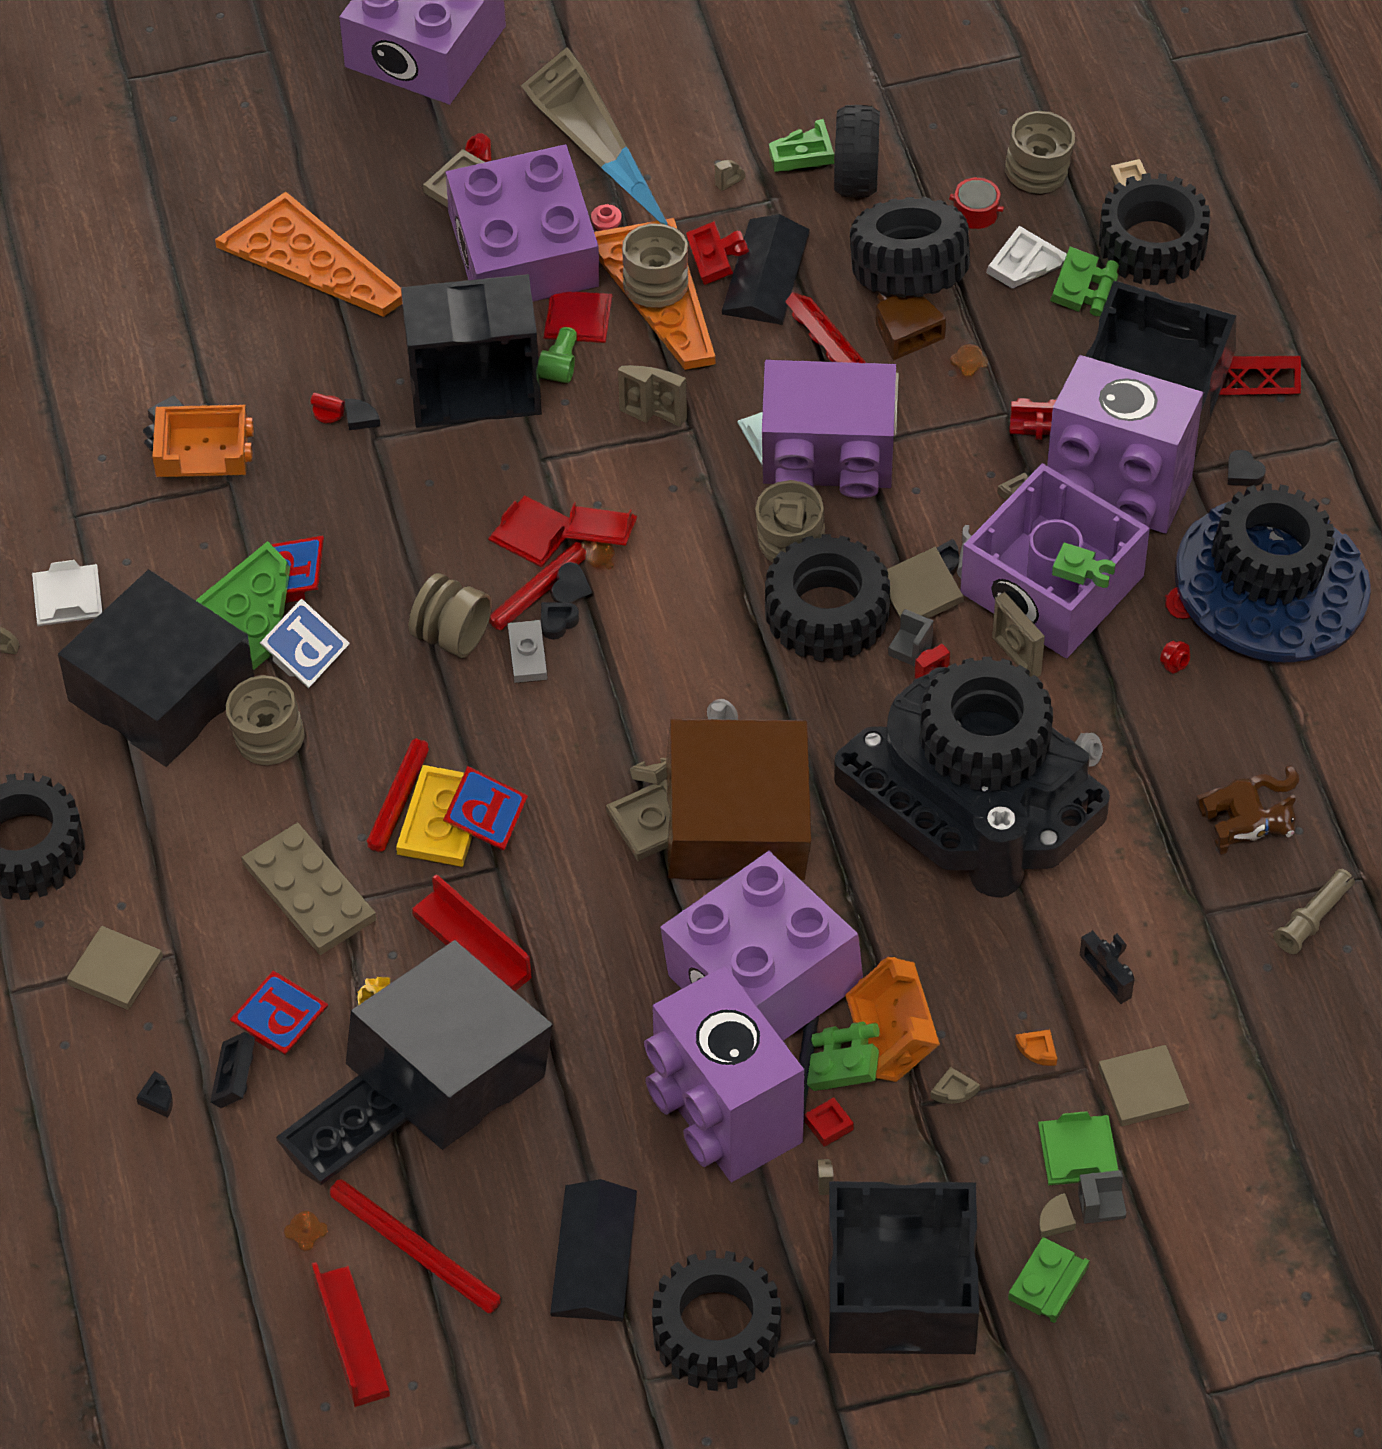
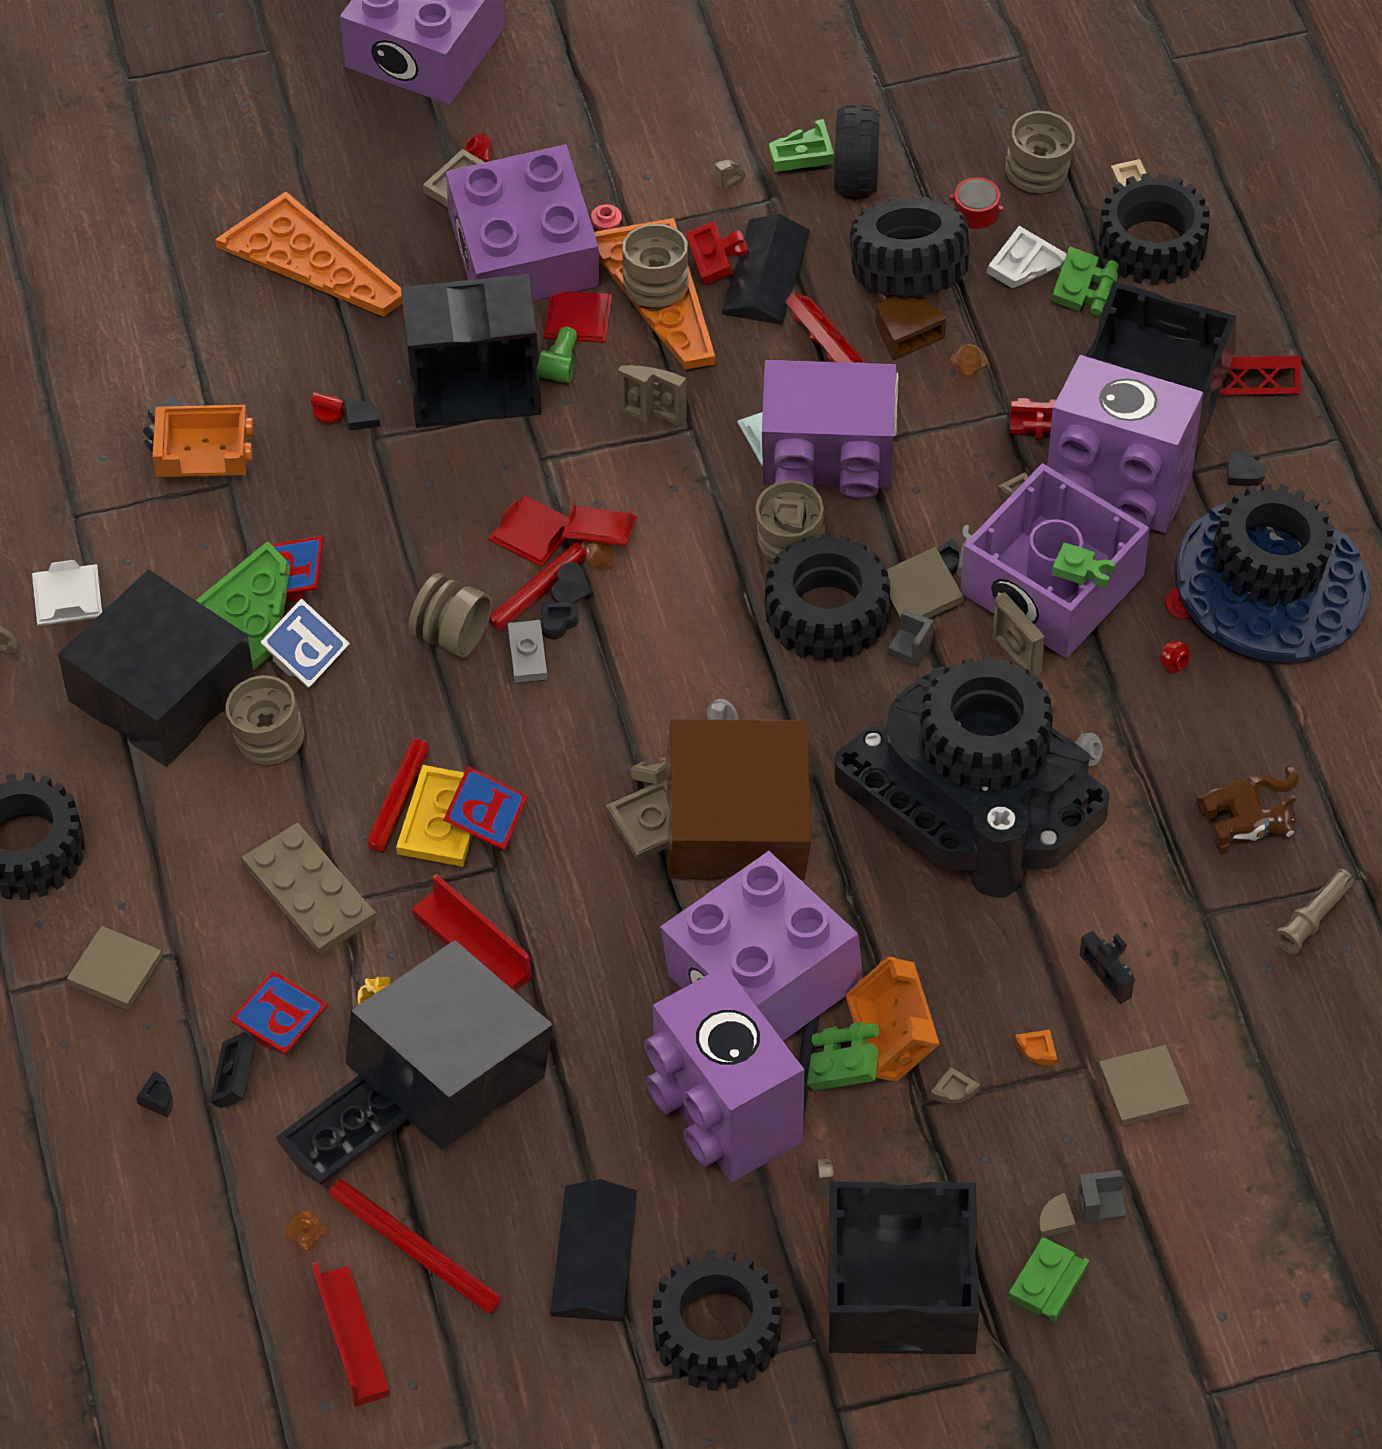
(574, 105): dark tan plate -> none
(828, 1122): red plate -> none
(931, 659): red plate -> none
(1076, 1147): bright green piece -> none

